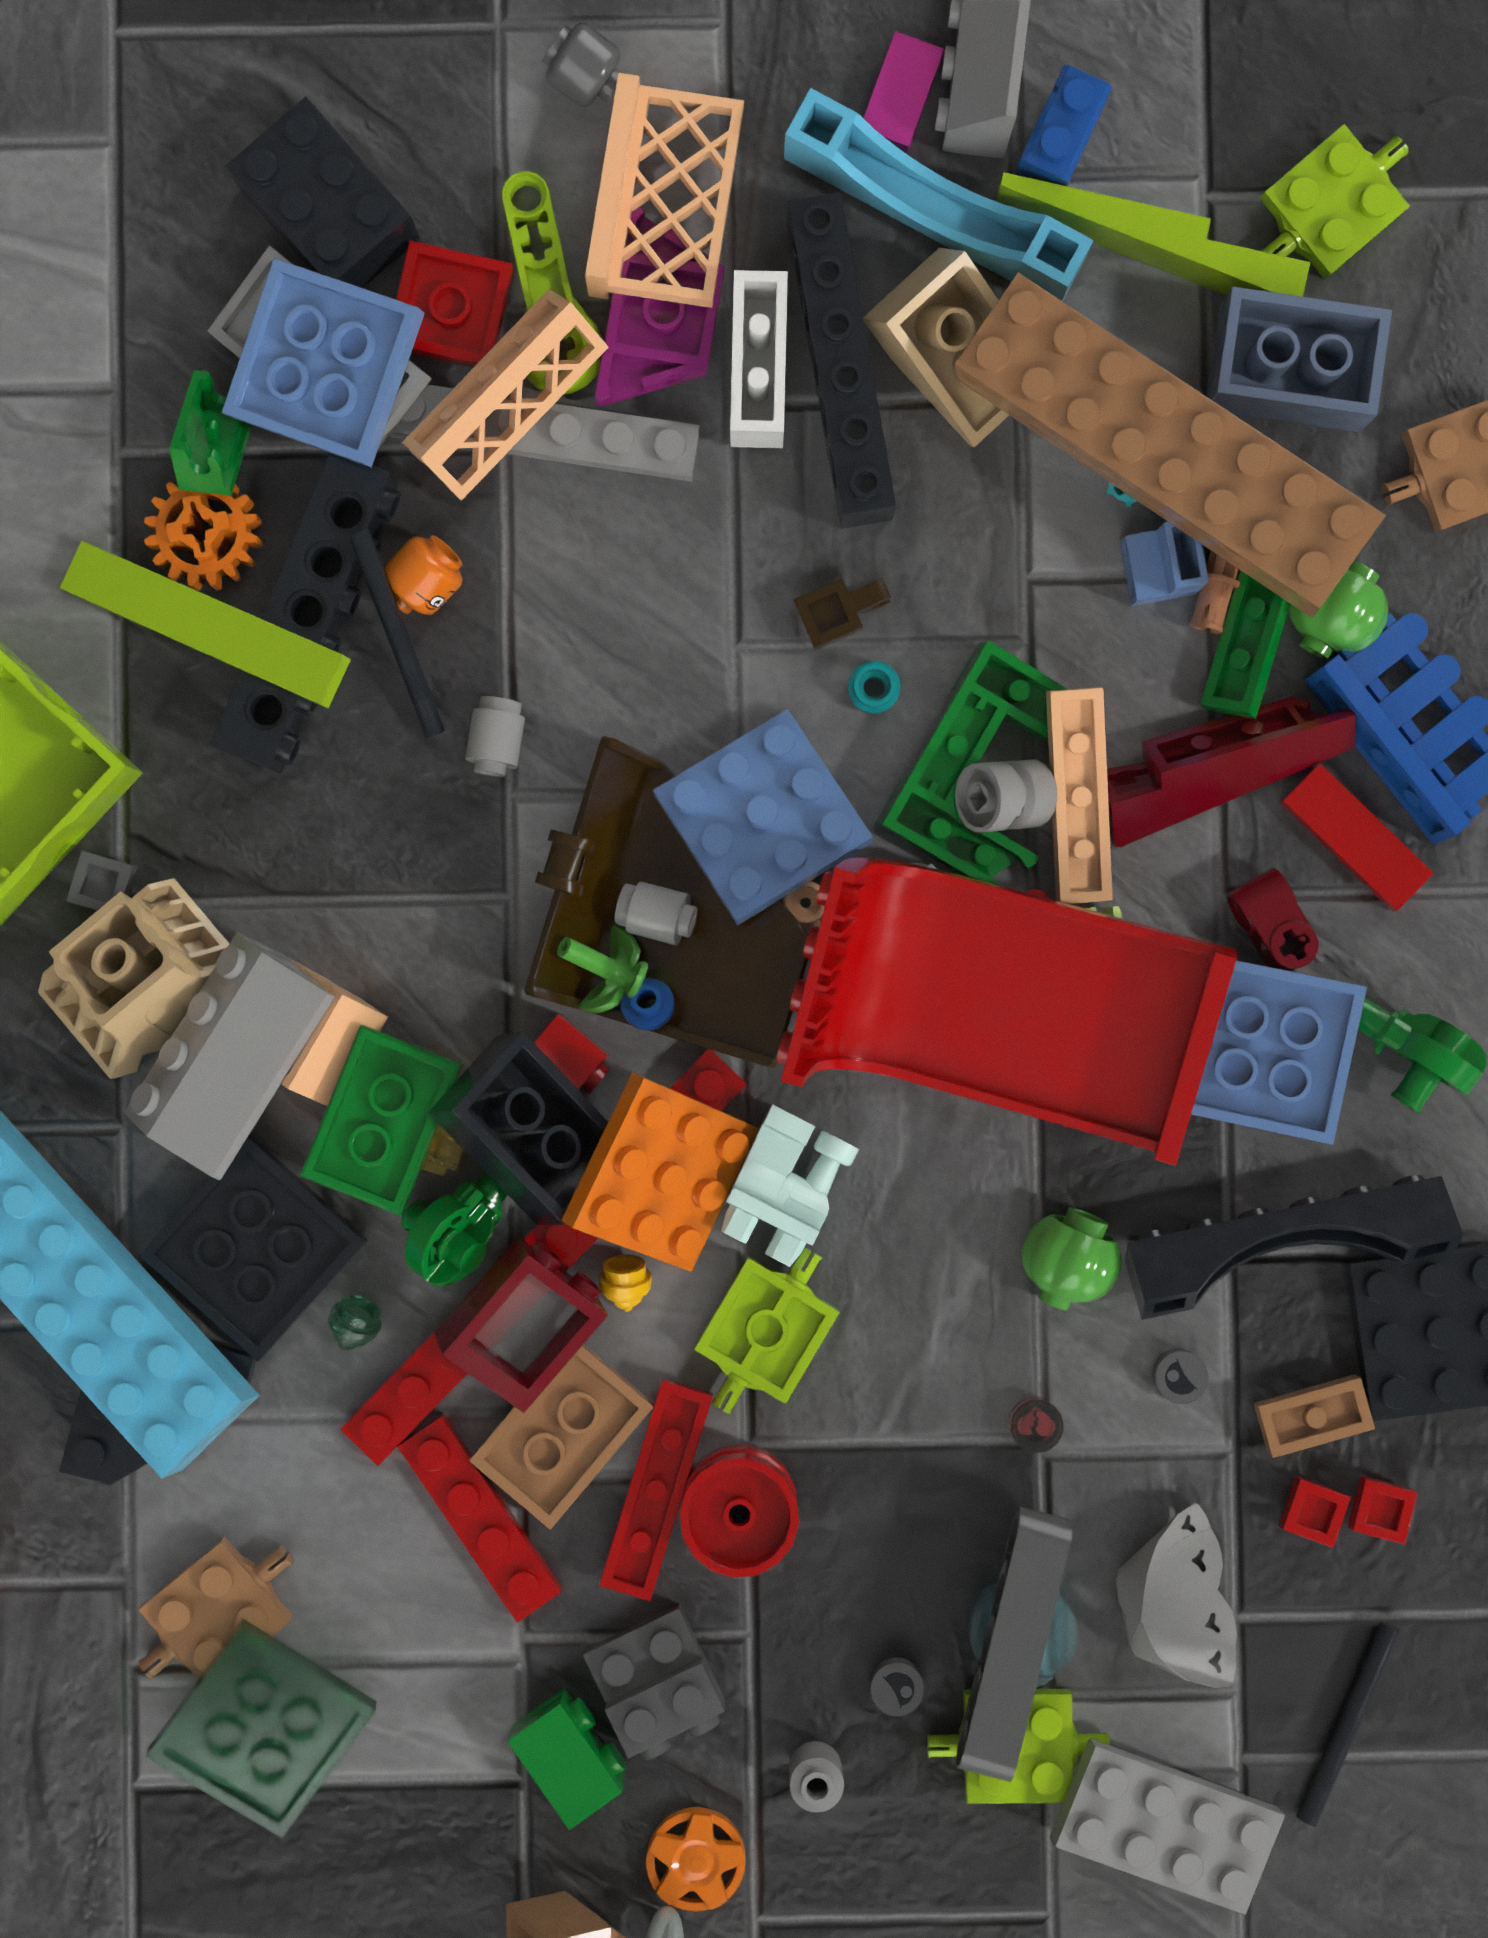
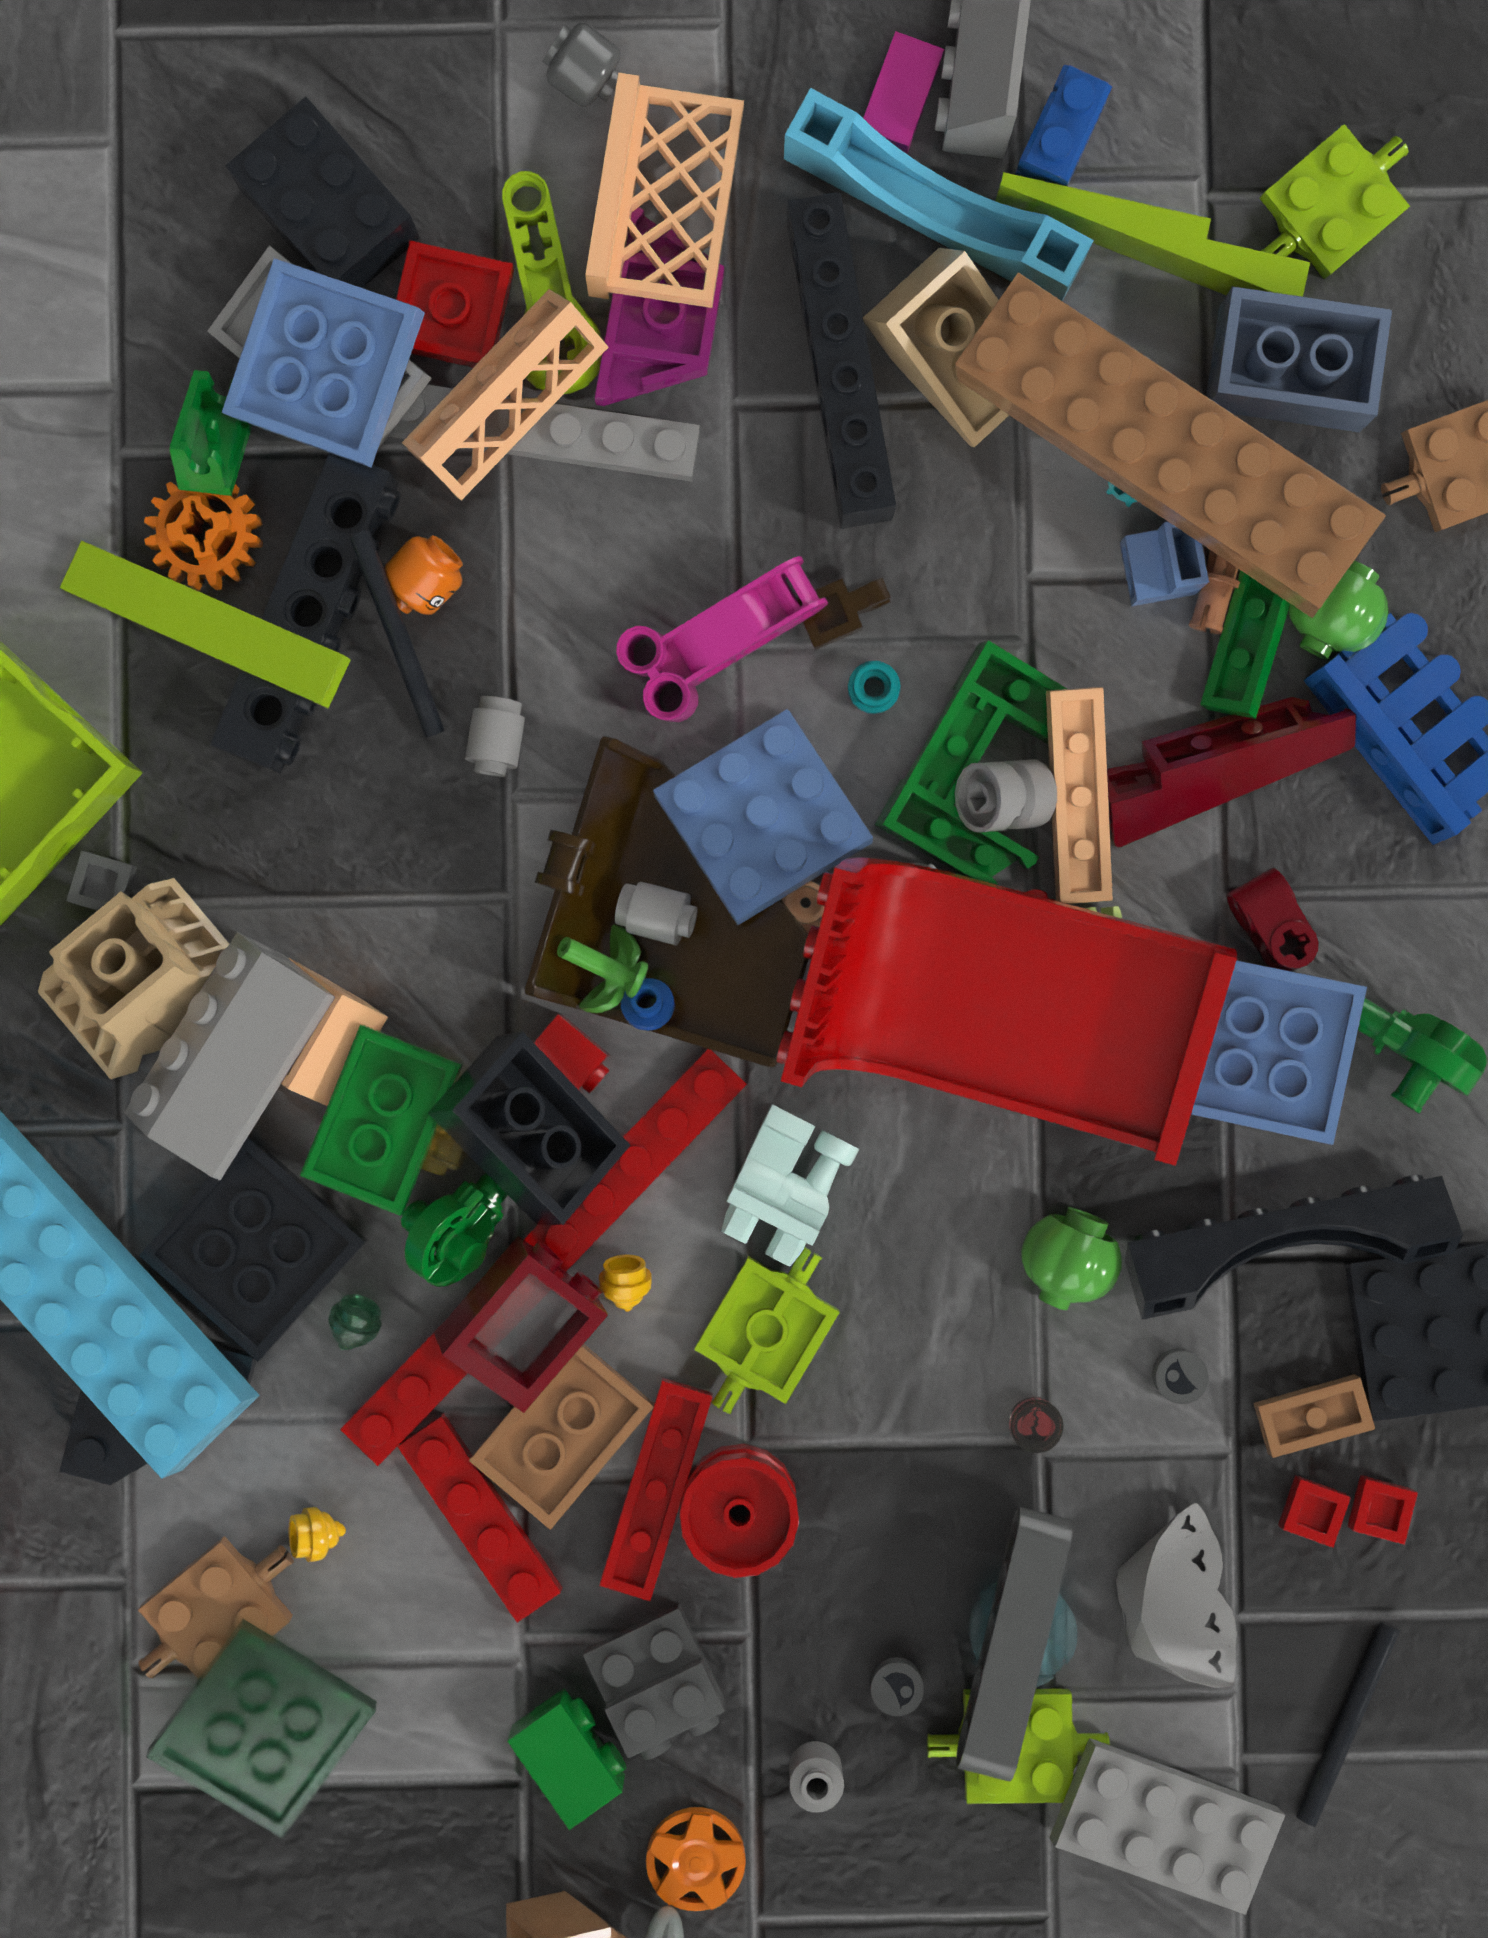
(313, 1534): none -> yellow plate
(660, 1173): orange plate -> none
(720, 636): none -> dark pink piece
(758, 359): white brick -> none
(1356, 837): red tile -> none

